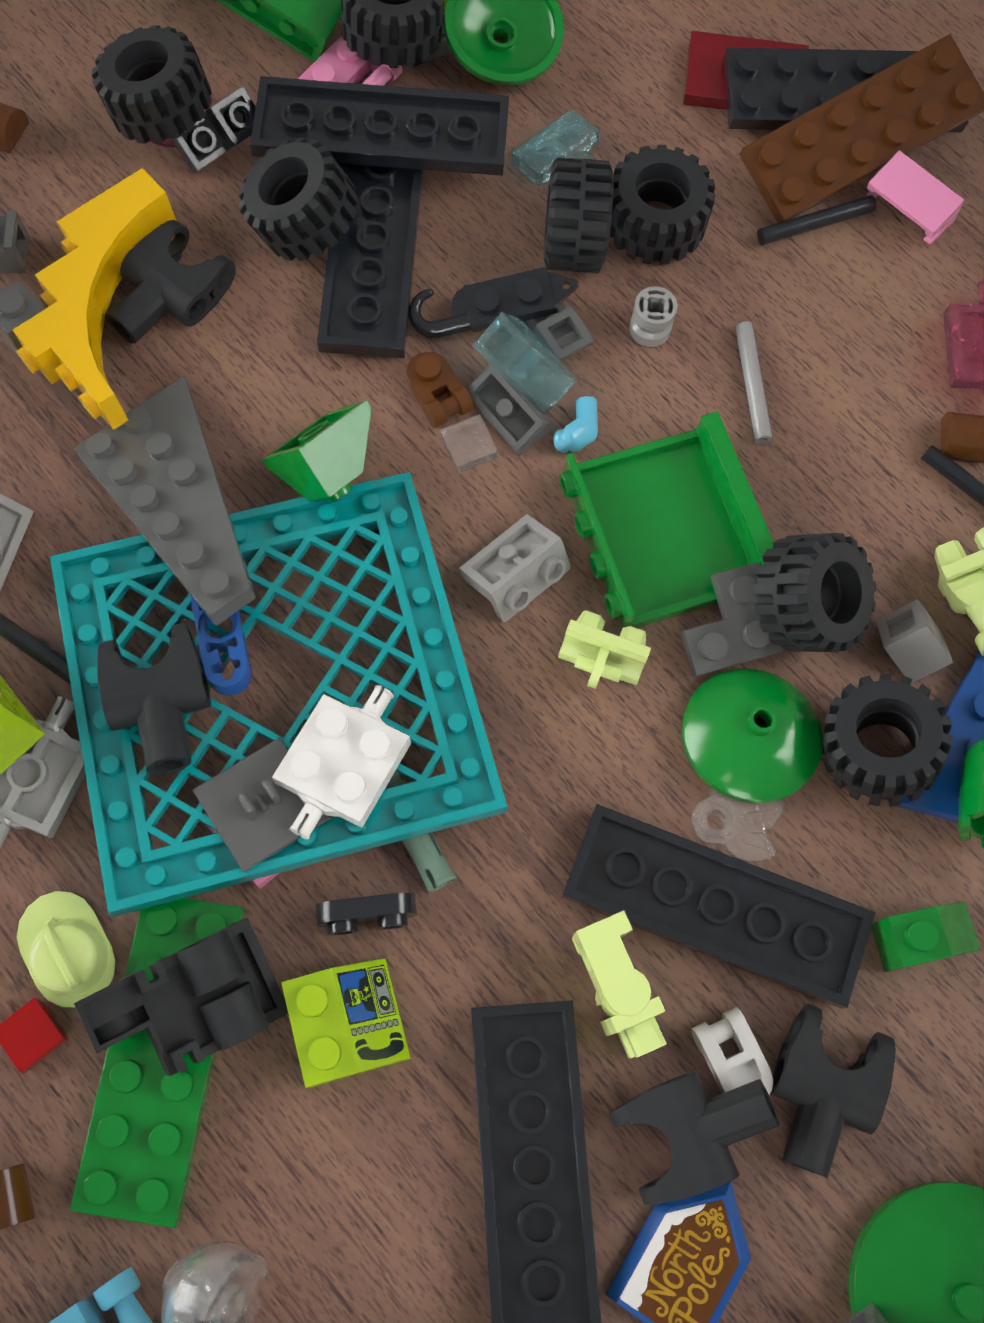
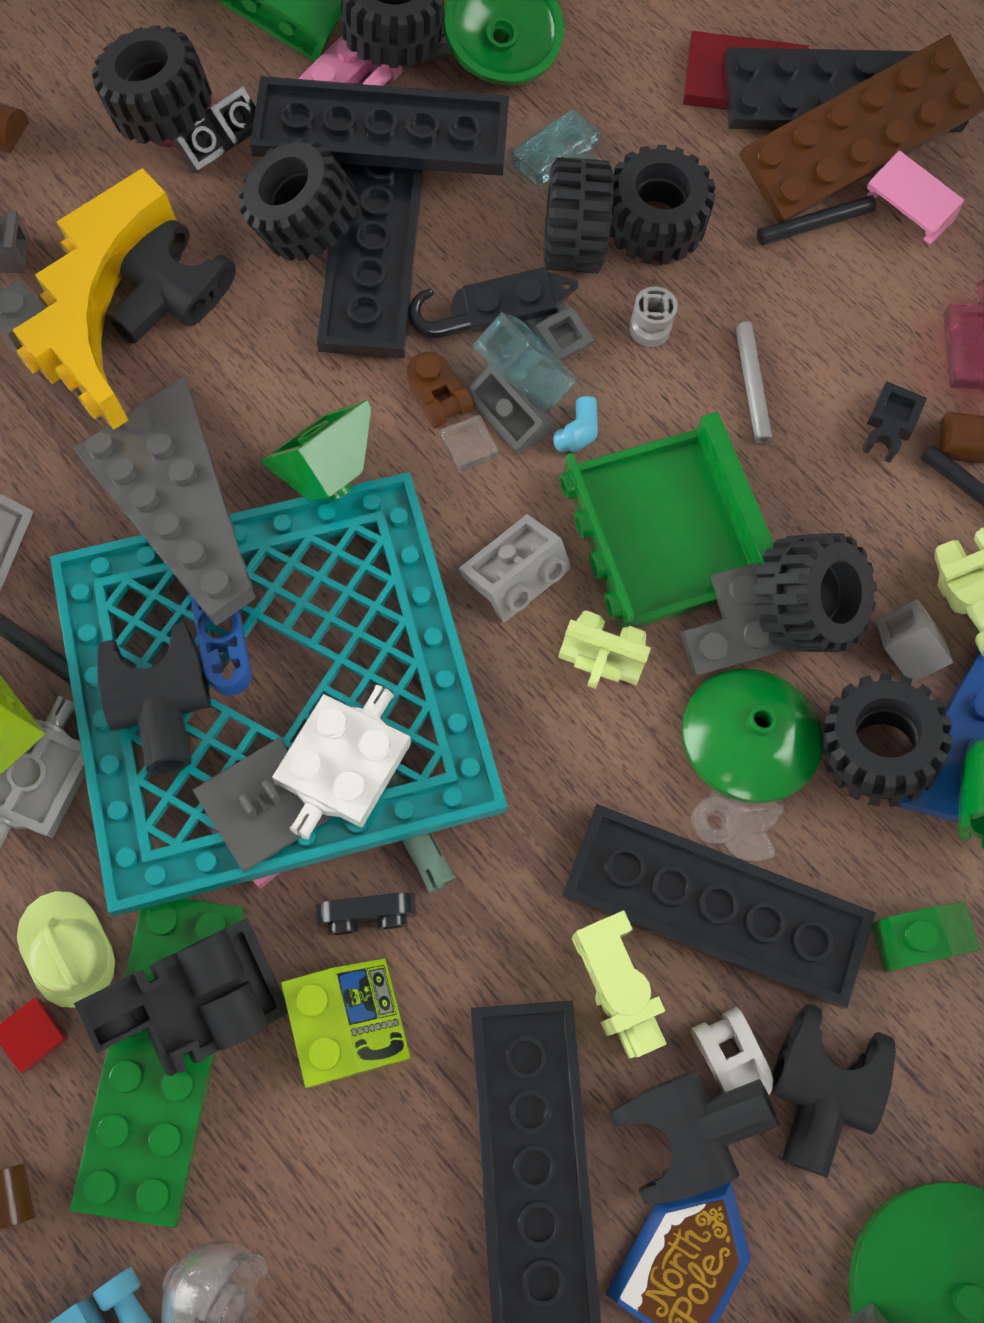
(893, 418): none -> black plate

